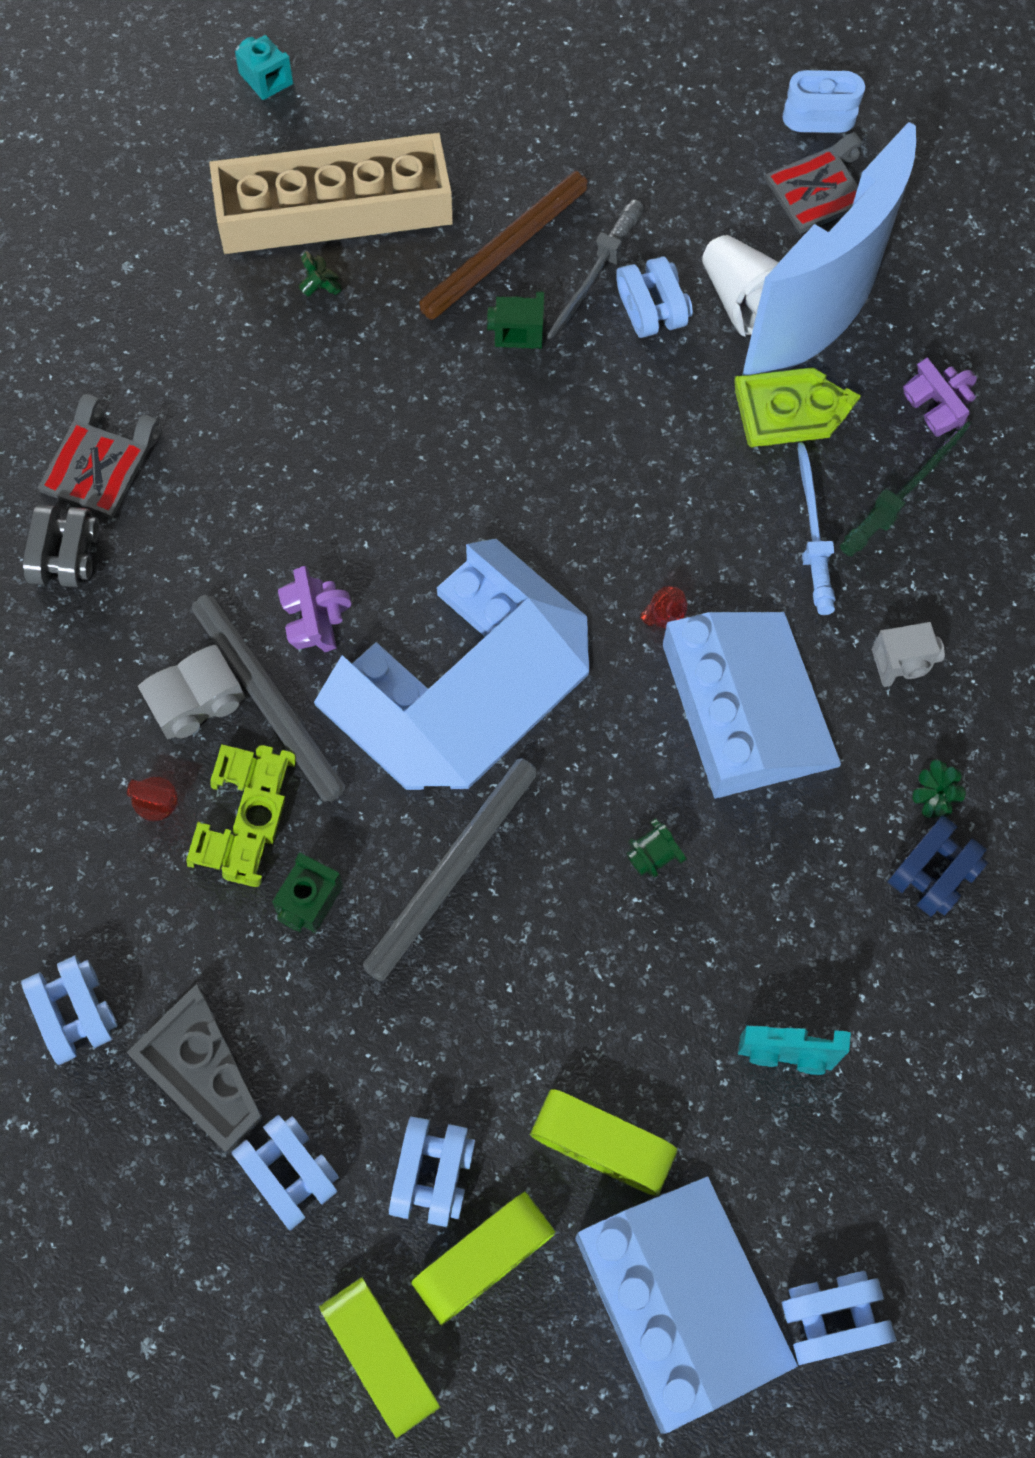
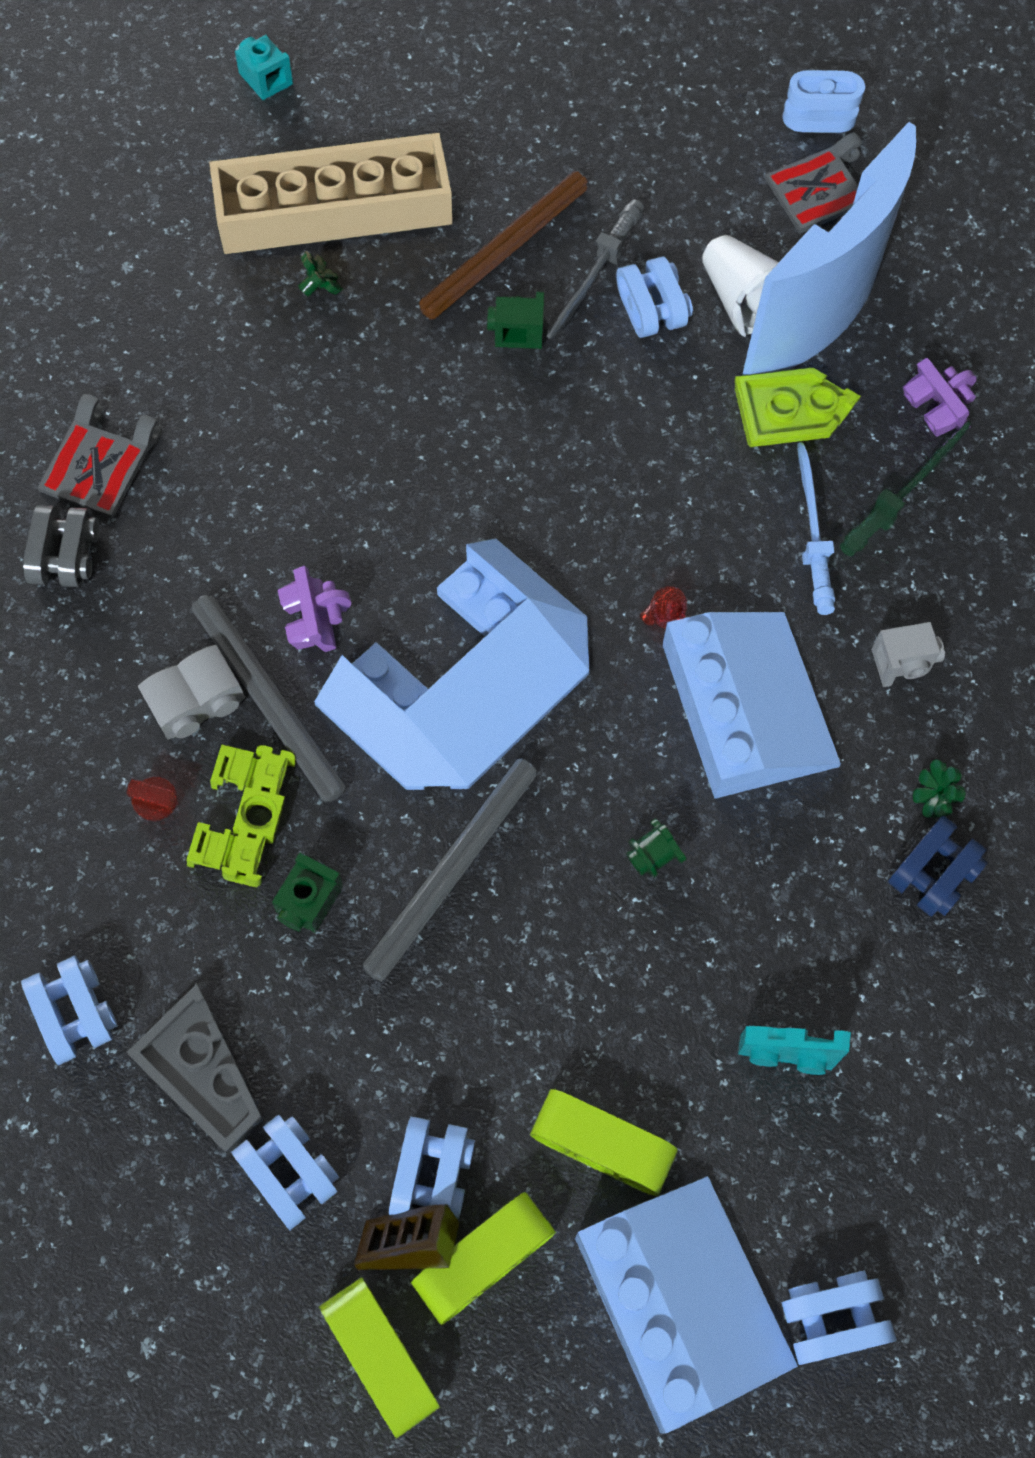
(432, 1252): none -> dark brown slope

